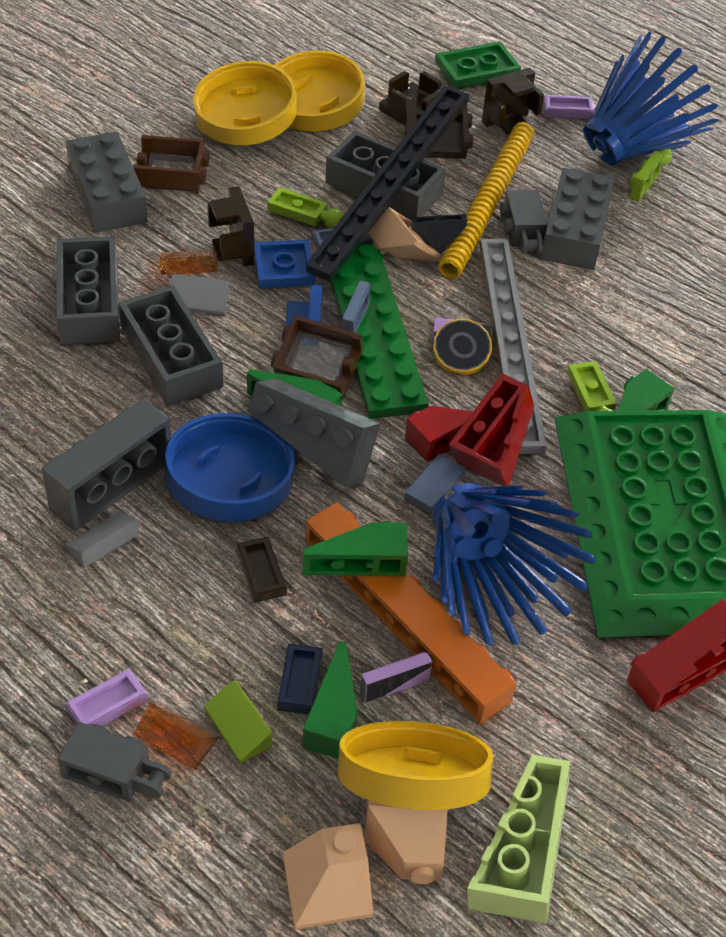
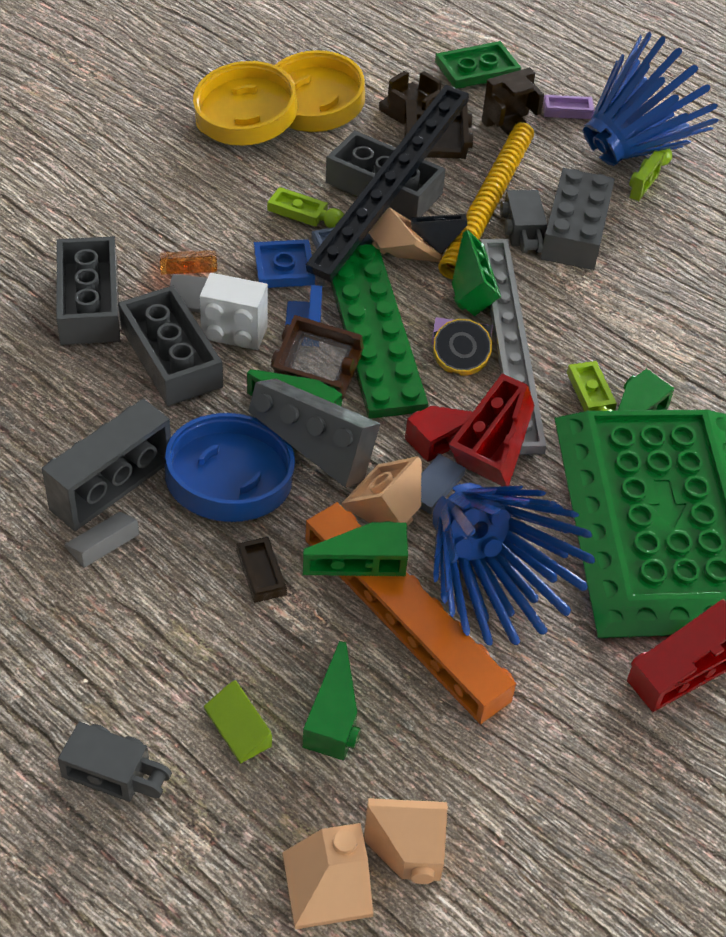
(106, 181): dark grey brick -> none
(108, 700): lavender tile -> none
(172, 163): reddish brown window -> none
(175, 735): clear orange slope -> none
(234, 310): none -> white brick
(236, 214): dark brown panel -> none
(299, 679): dark blue tile -> none
(356, 307): sand blue tile -> none
(388, 492): none -> light nougat slope
(395, 677): lavender tile -> none
(415, 765): yellow brick -> none
(473, 276): none -> green slope
(522, 857): yellowish green wedge -> none

